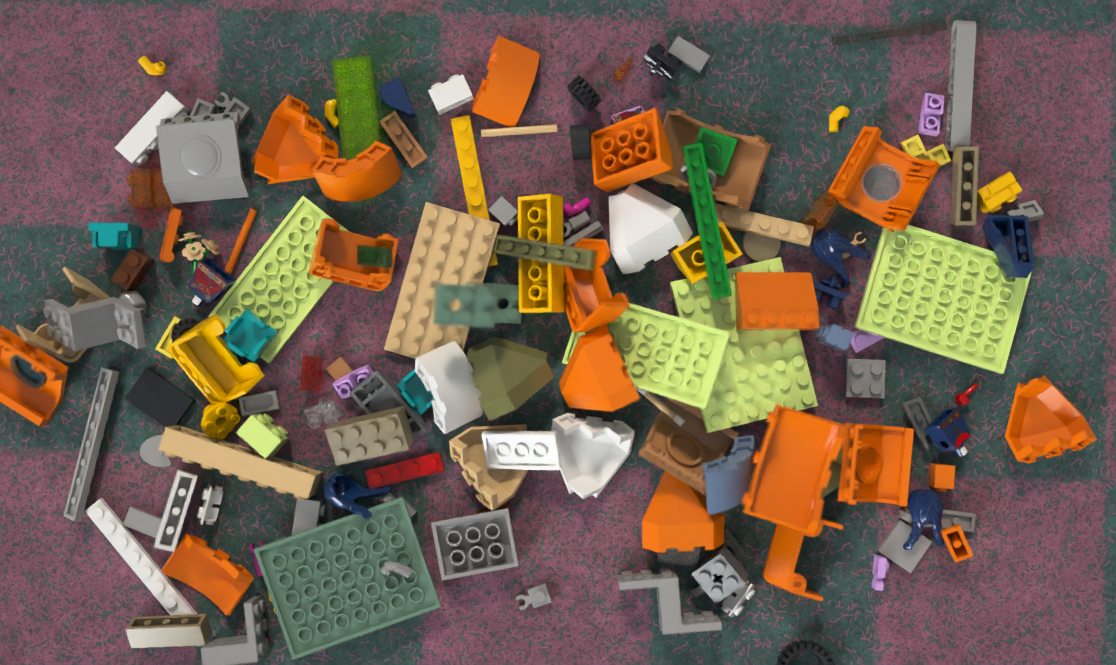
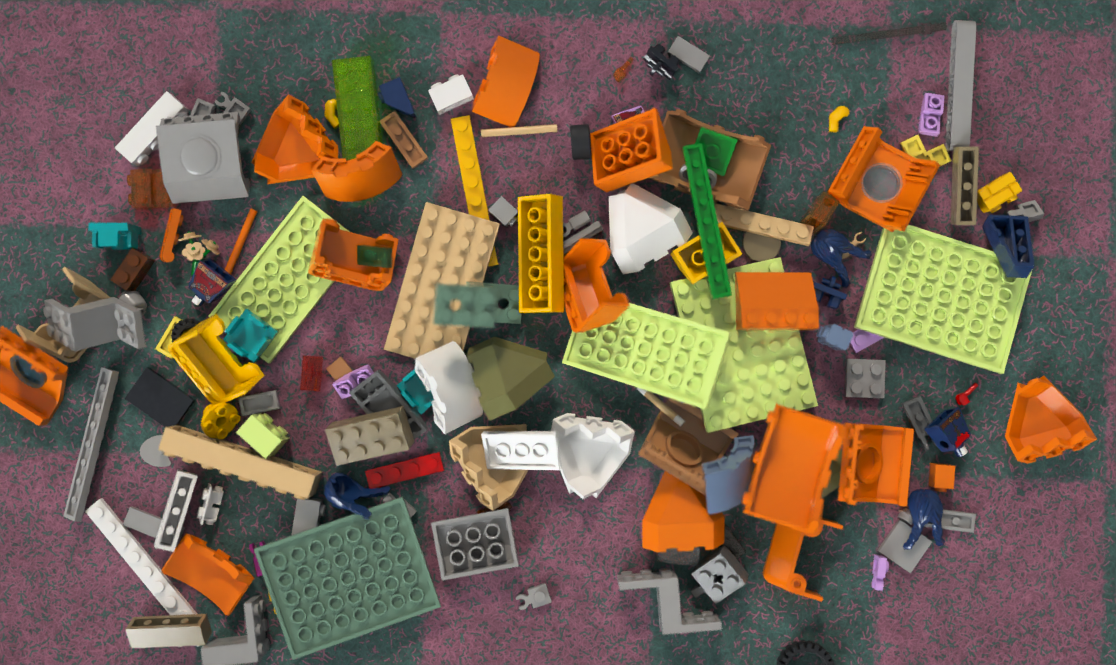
(152, 68): yellow arm -> none
(324, 411): clear hips -> none
(390, 566): light grey arm -> none
(545, 252): olive tile -> none
(577, 208): dark pink arm -> none
(584, 93): black tyre -> none
(597, 374): orange panel -> none
(734, 604): white hinge -> none
(957, 543): orange slope -> none

